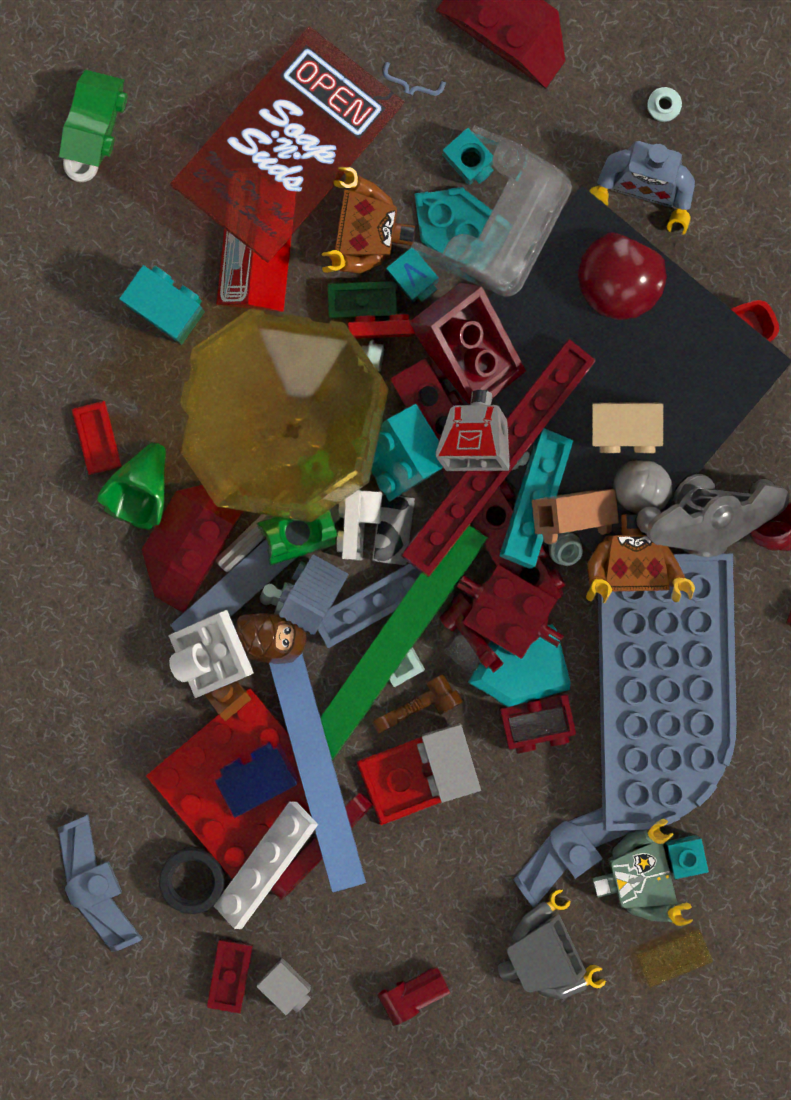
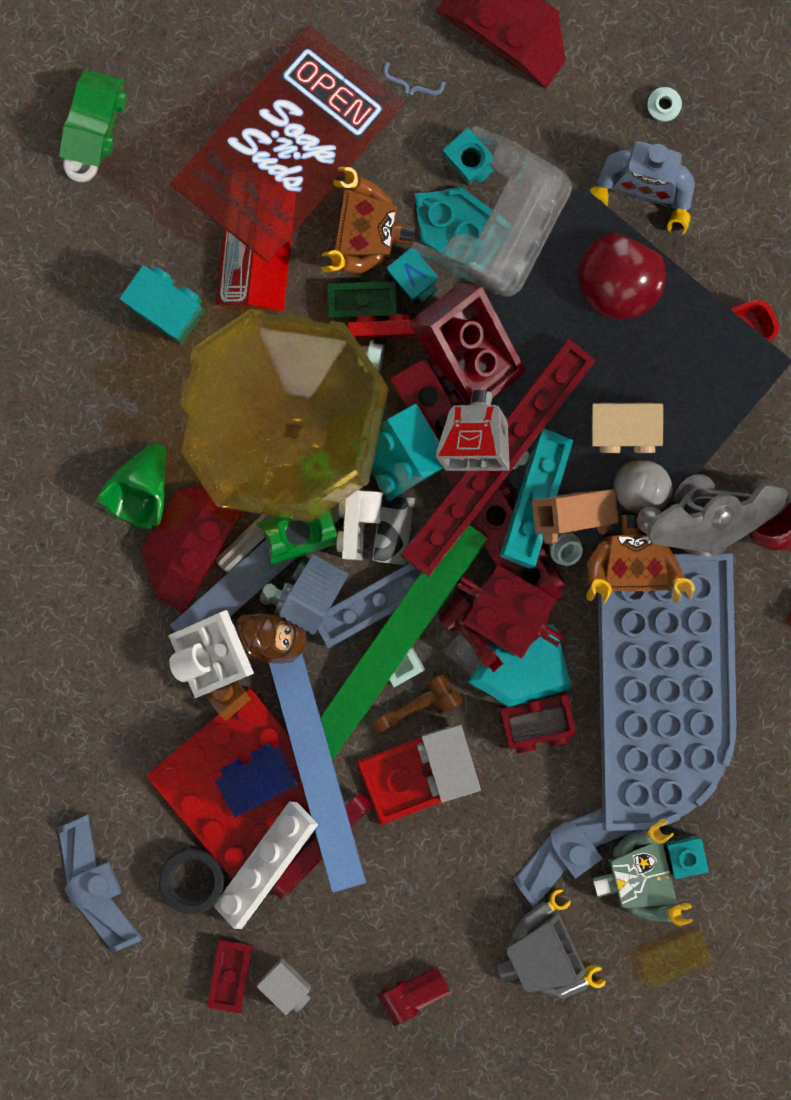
(96, 437): red tile -> none

